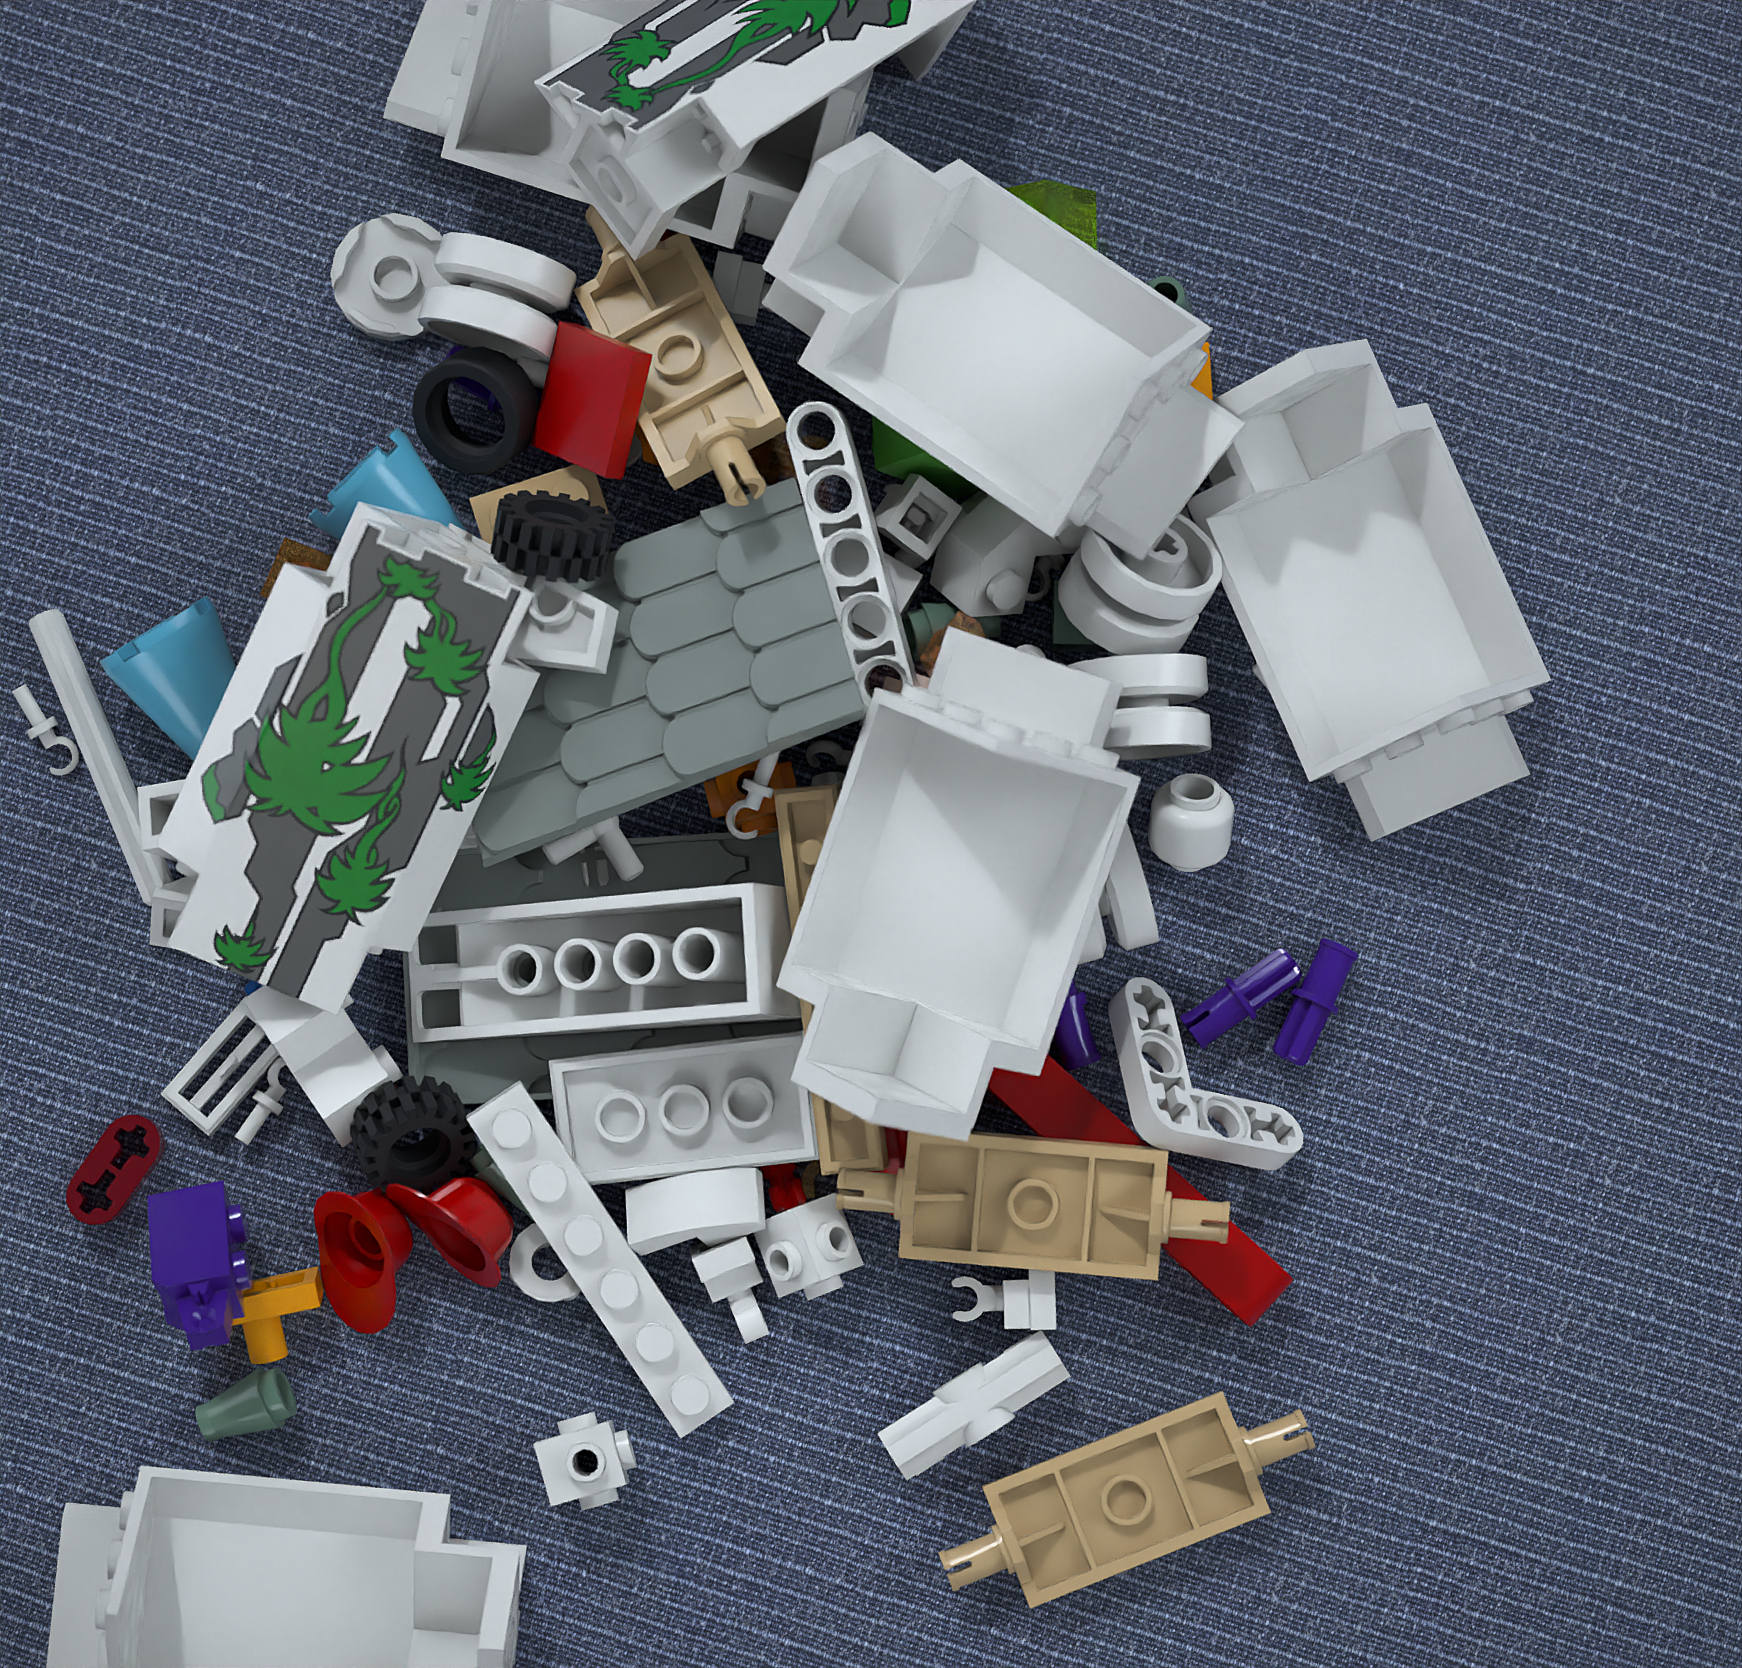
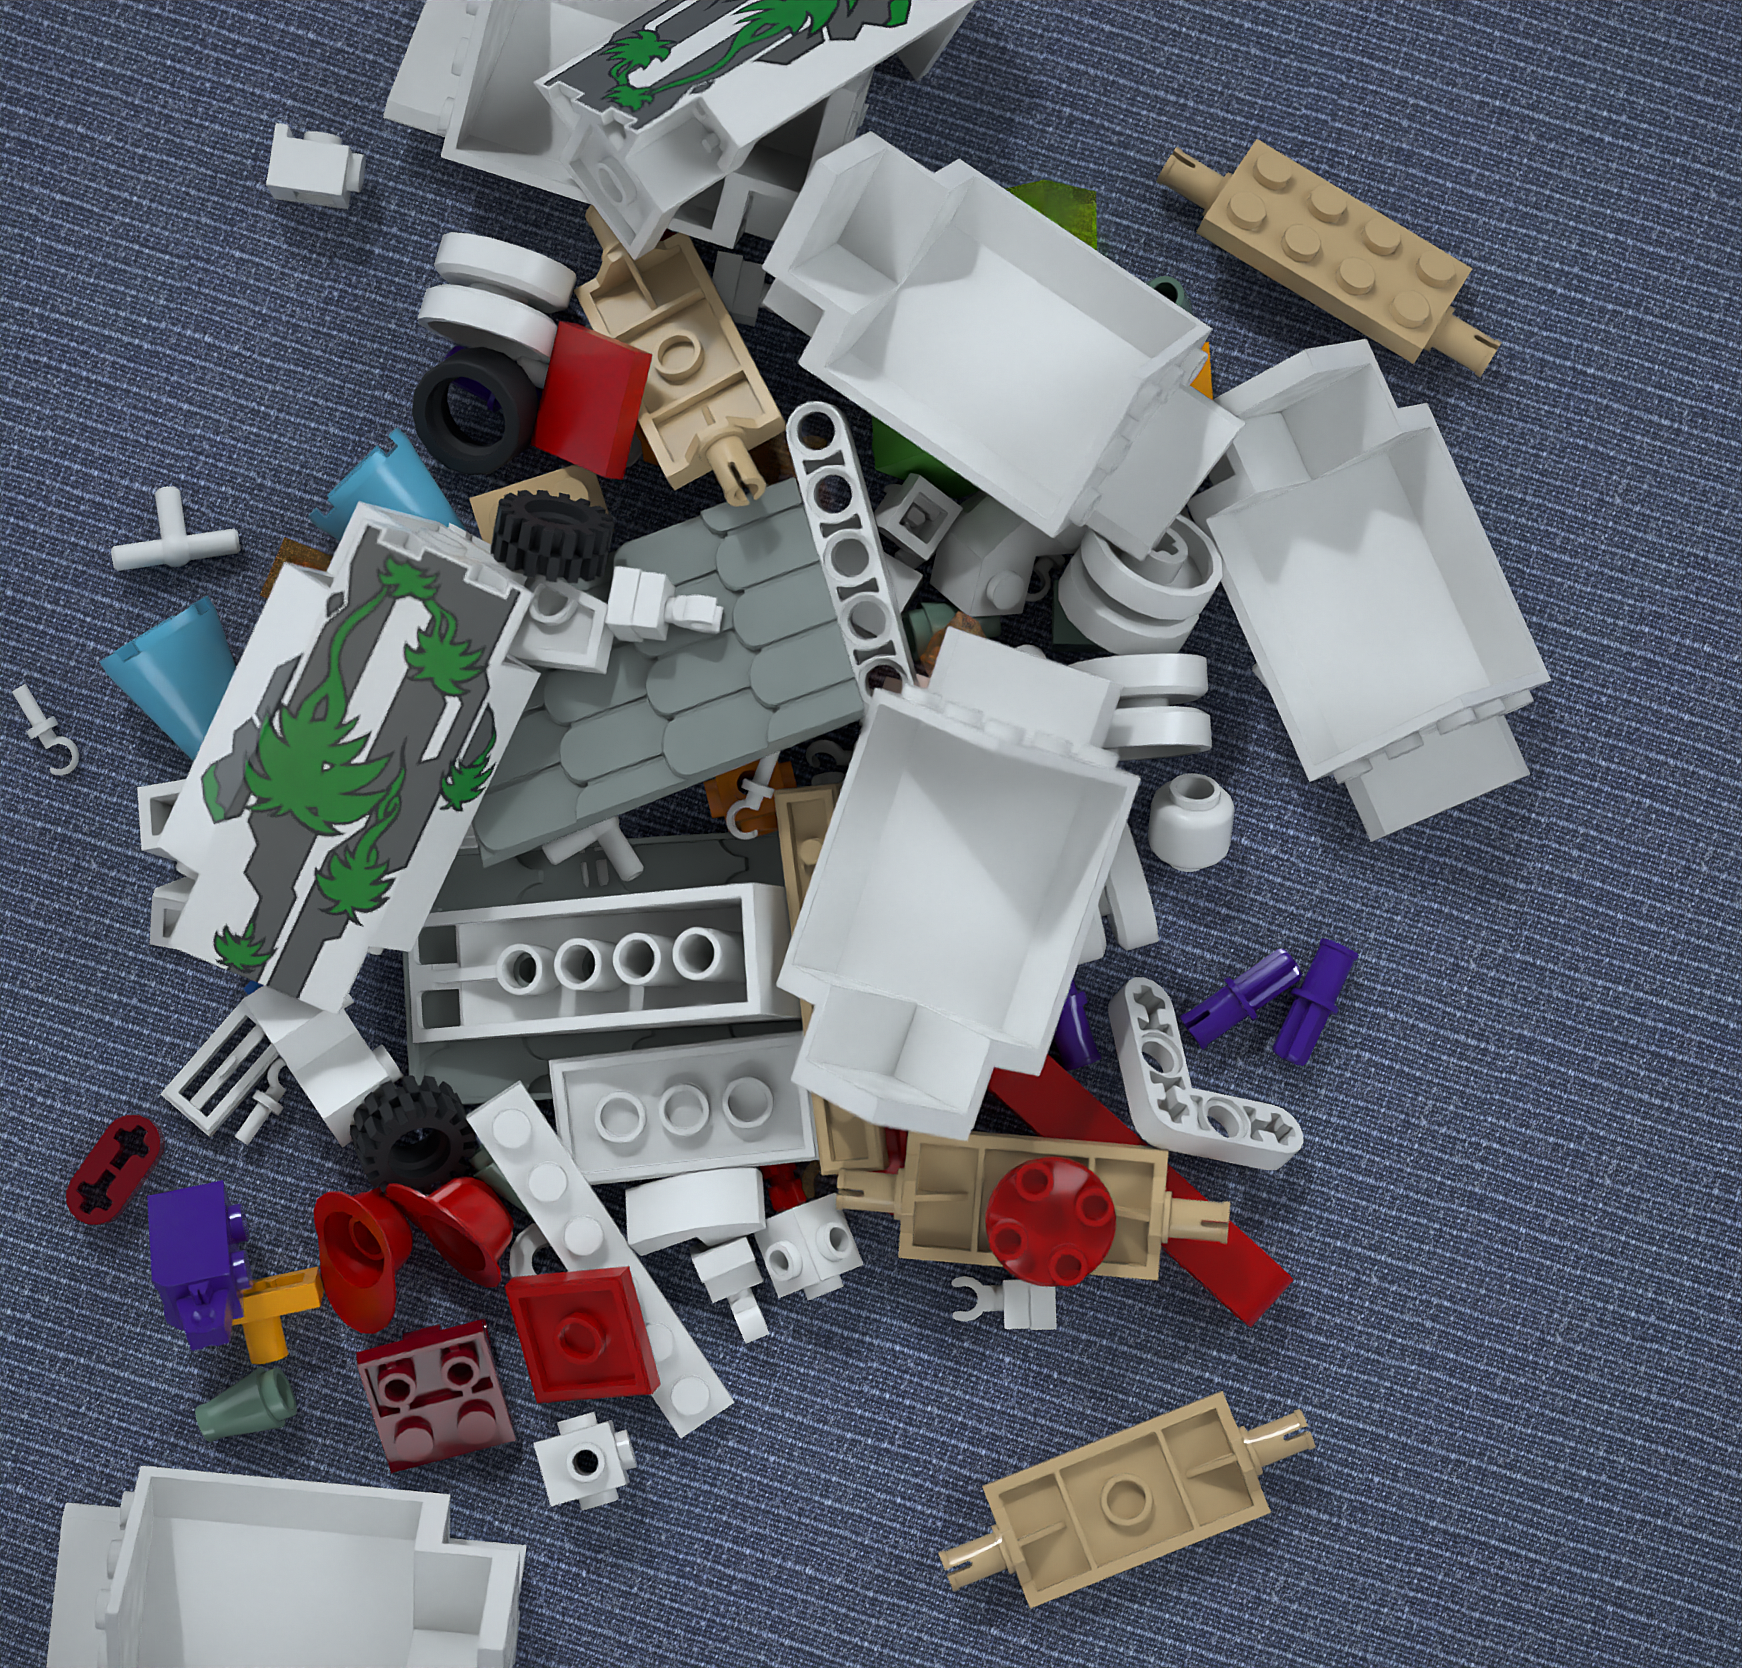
(98, 747): white axle -> none
(175, 545): none -> white piece
(313, 168): none -> white brick
(384, 275): white tile -> none
(436, 1394): none -> plate
(583, 1335): none -> red tile
(645, 605): none -> white piece
(973, 1404): white piece -> none
(1050, 1221): none -> red dish
(1333, 252): none -> tan plate

